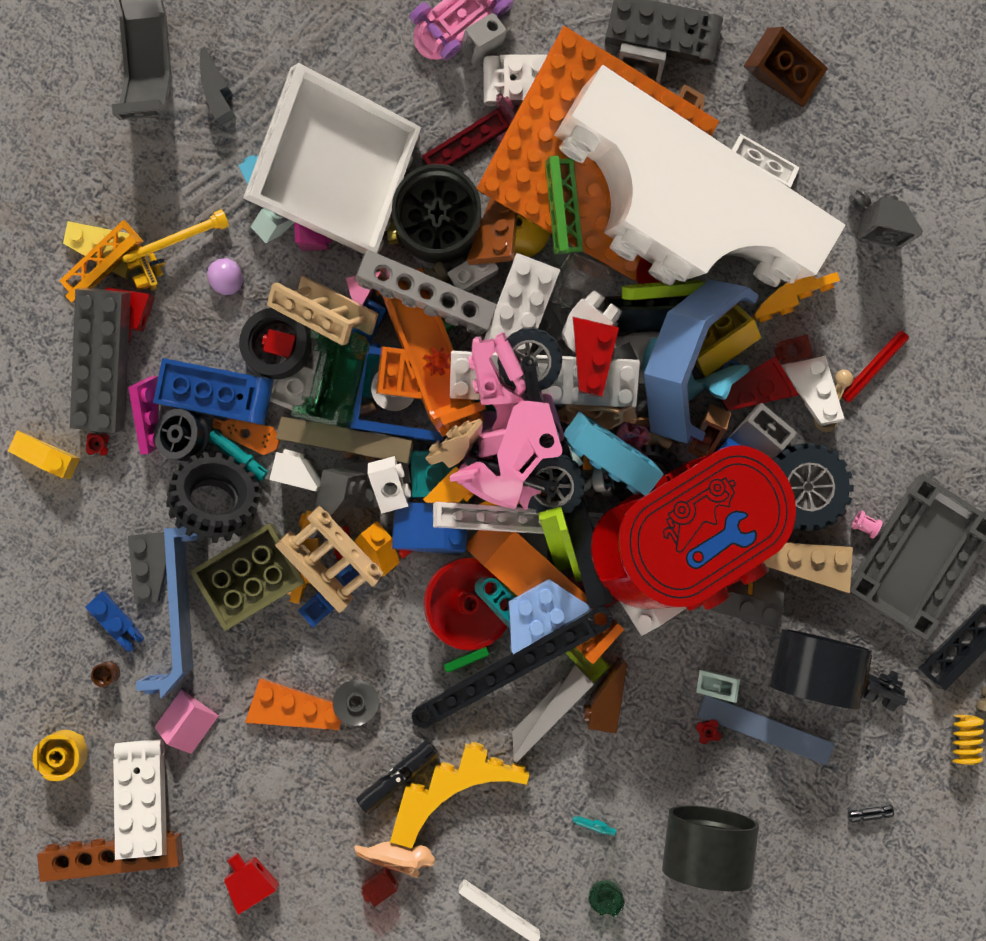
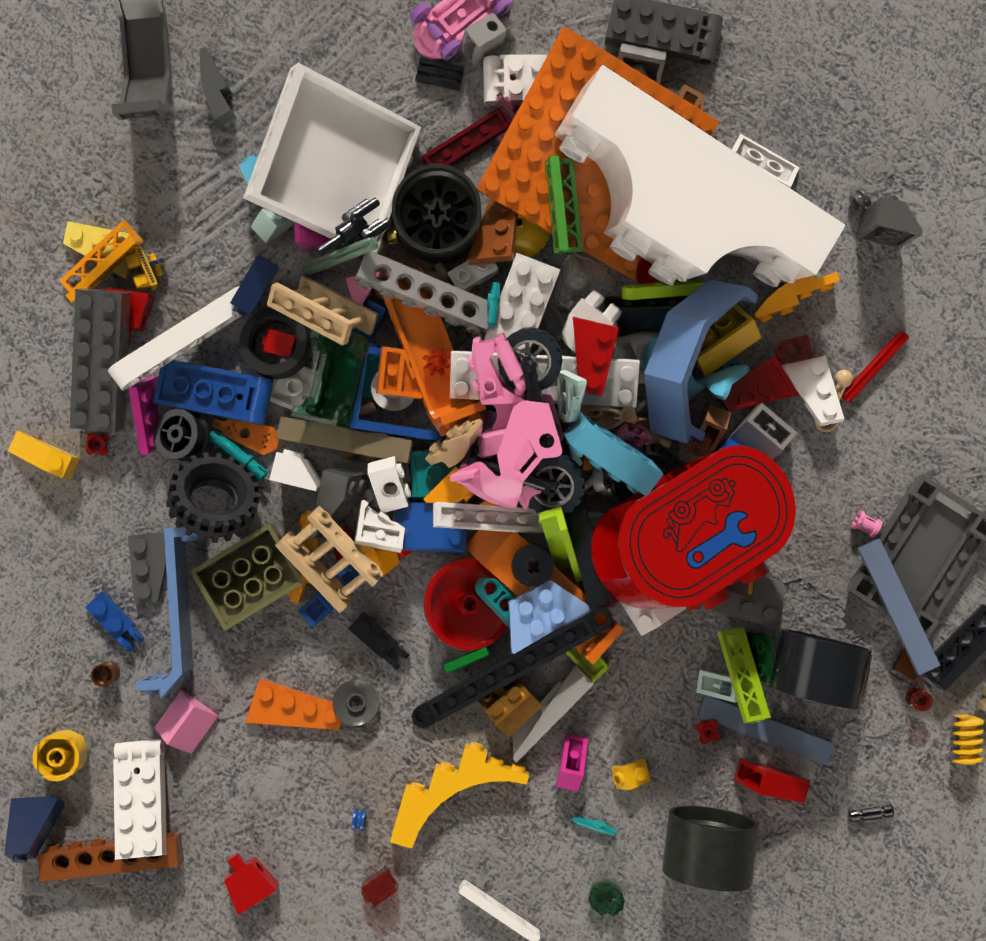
(30, 825): none -> dark blue slope
(174, 342): none -> white beam
(216, 221): yellow piece -> none
(225, 276): lavender hair -> none
(254, 286): none -> dark blue slope
(340, 256): none -> sand green axle
(355, 226): none -> black plant
(358, 820): none -> blue bush
(377, 638): none -> black hinge
(378, 530): none -> white wing
(387, 785): black piece -> none
(397, 857): light nougat animal -> none
(440, 65): none -> black tile
(493, 304): none -> teal piece
(510, 706): none -> pearl gold slope
(544, 565): none -> black piece
(570, 395): none -> light aqua wing
(572, 762): none -> dark pink slope
(605, 702): reddish brown slope -> none
(631, 775): none -> yellow bracket
(744, 675): none -> lime fence
(762, 652): none -> dark green hinge
(771, 781): none -> red slope
(785, 65): reddish brown slope -> none
(816, 562): tan wedge -> none
(817, 483): black wheel -> none
(888, 687): black hips -> none
(898, 606): none -> sand blue tile
(904, 666): none -> reddish brown tile
(912, 697): none -> clear red bush

